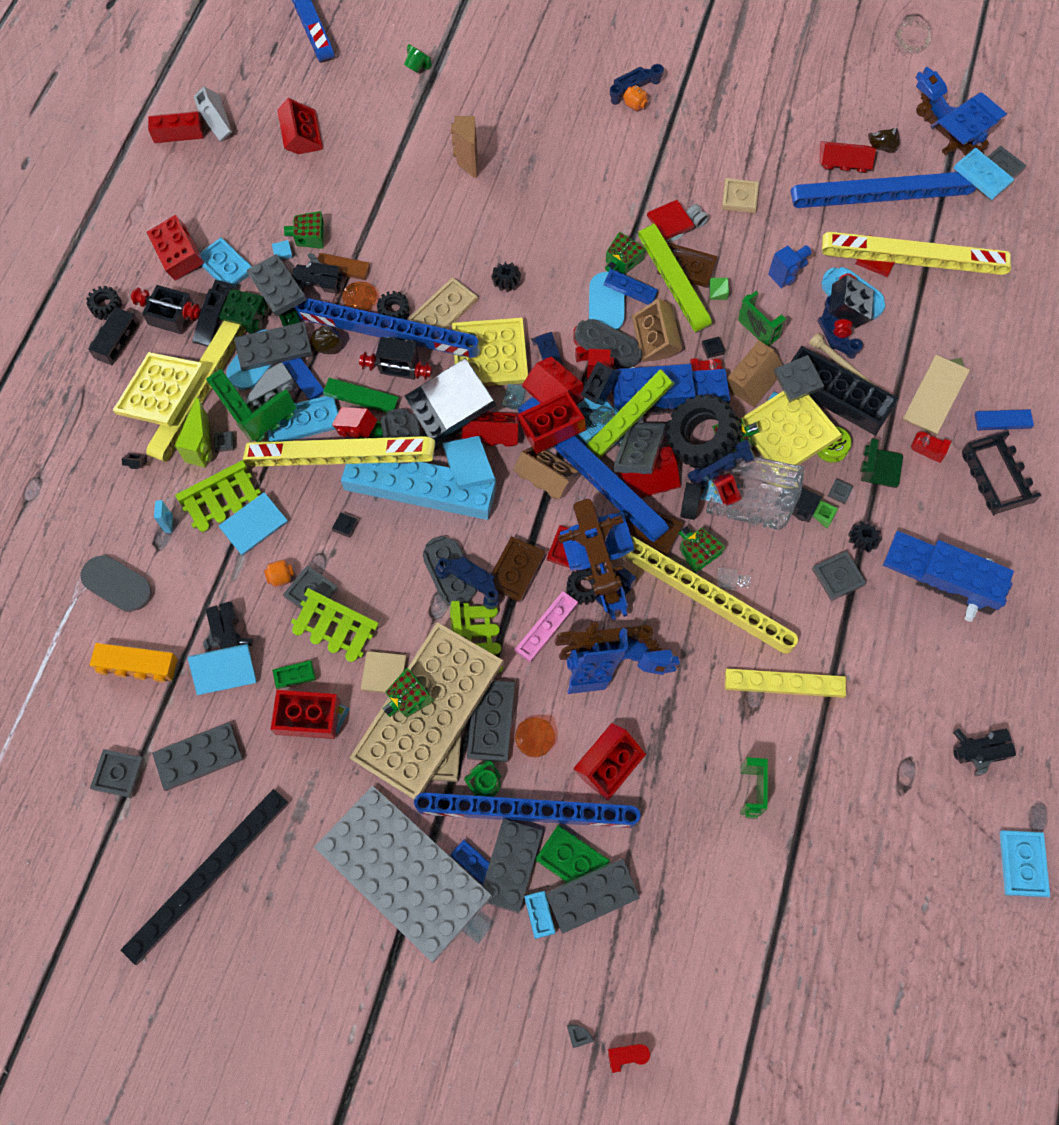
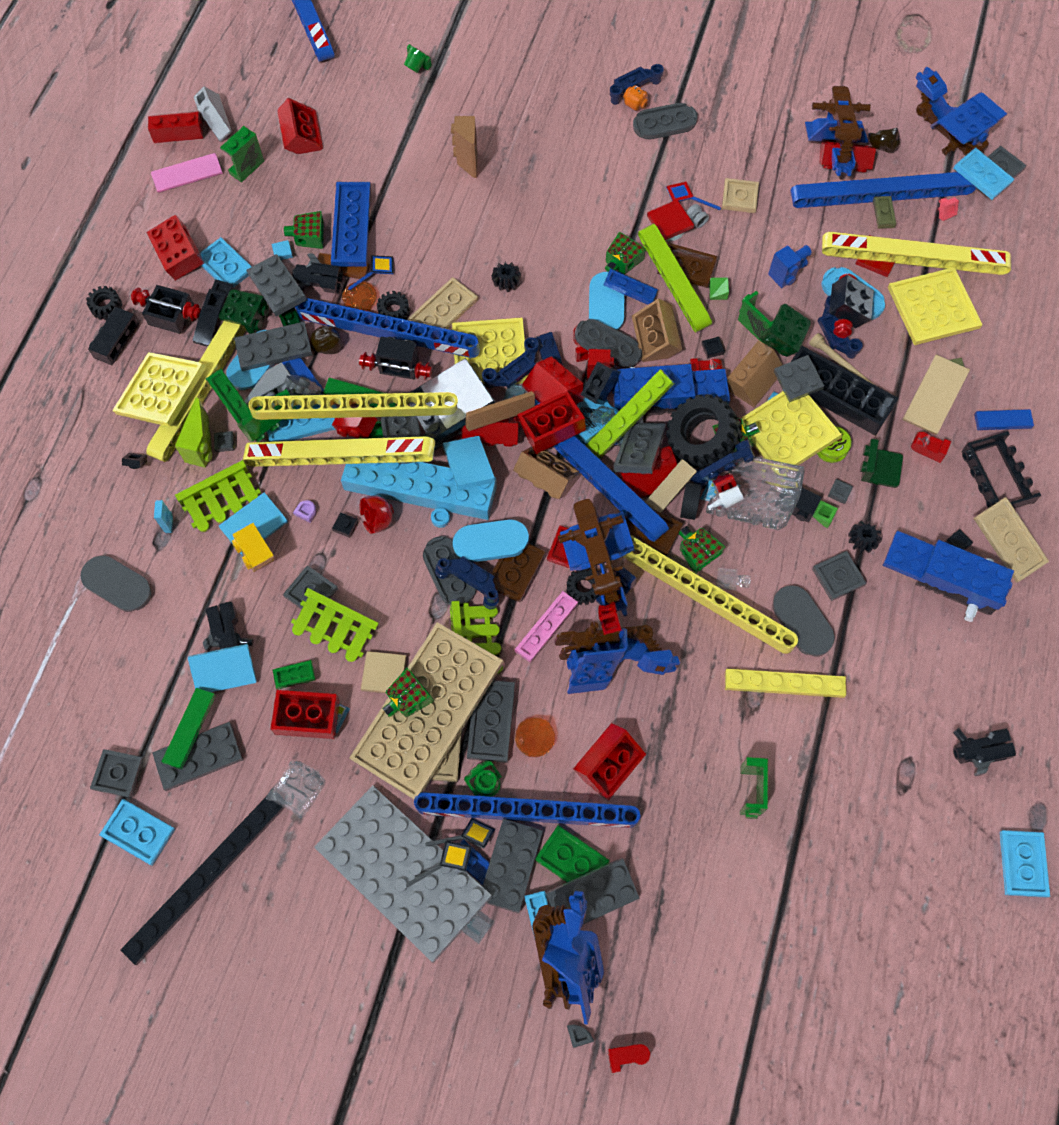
(133, 662): light orange brick -> none
(137, 832): none -> medium azure tile
(186, 172): none -> bright pink slope
(188, 728): none -> green tile
(244, 152): none -> green panel
(253, 547): none -> yellow brick
(278, 573): orange head -> none
(297, 788): none -> clear slope
(301, 386): none -> dark grey plant
(305, 510): none -> lavender tile
(347, 400): none -> light yellow beam
(351, 224): none -> blue plate
(376, 512): none -> red cylinder
(379, 265): none -> piece
(440, 517): none -> medium azure tile
(454, 857): none -> piece
(474, 833): none -> piece
(491, 540): none -> medium azure tile
(499, 411): none -> medium nougat tile
(515, 370): none -> dark blue plate
(567, 955): none -> blue piece
(609, 618): none -> red leg
(664, 121): none -> dark grey tile
(671, 486): none -> tan tile
(682, 192): none -> piece
(726, 499): none -> white piece
(786, 331): none -> dark green bracket
(801, 615): none -> dark grey tile
(839, 126): none -> piece
(884, 212): none -> olive plate
(934, 306): none -> light yellow plate
(948, 208): none -> coral tile
(959, 540): none -> black tile
(1011, 539): none -> tan tile

